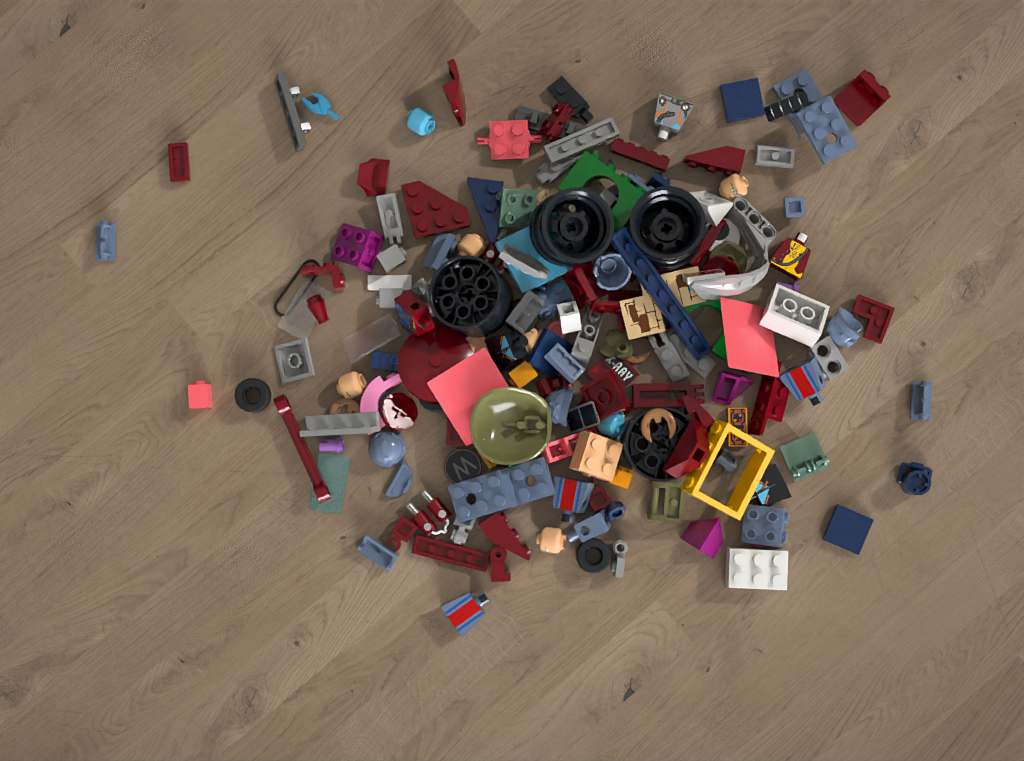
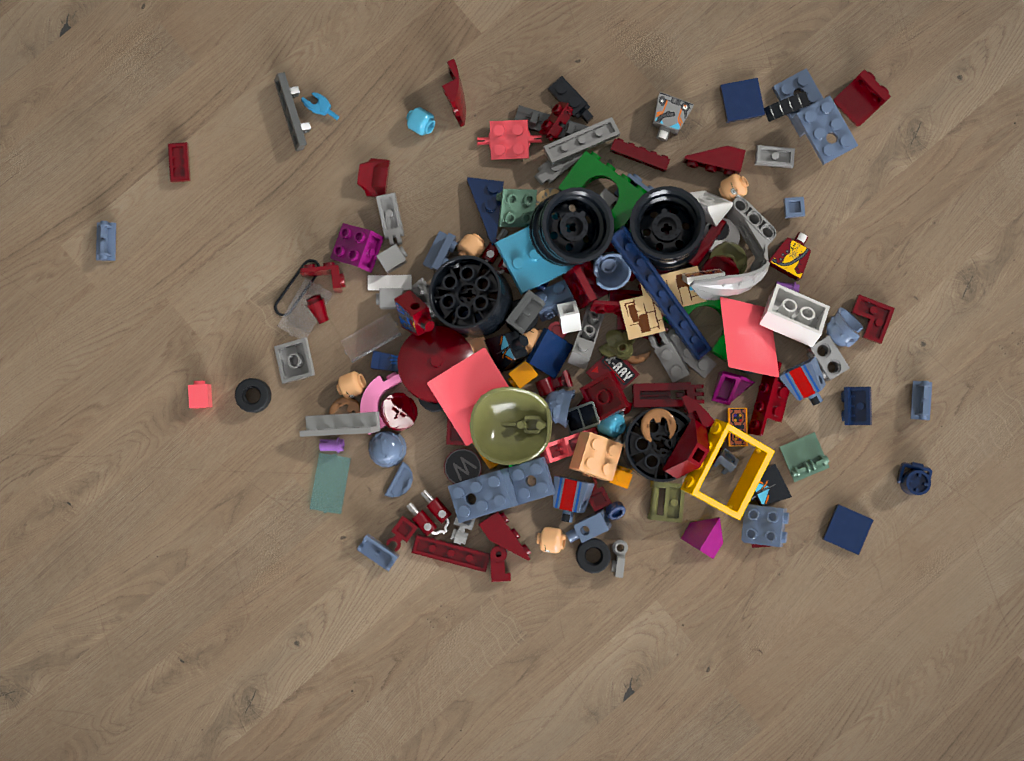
(319, 486): dark red piece -> none
(432, 211): dark red plate -> none
(465, 611): torso -> none
(524, 262): light grey hinge -> none
(564, 363): sand blue plate -> none
(658, 181): dark blue tile -> none
(756, 568): white brick -> none
(857, 406): none -> dark blue bracket

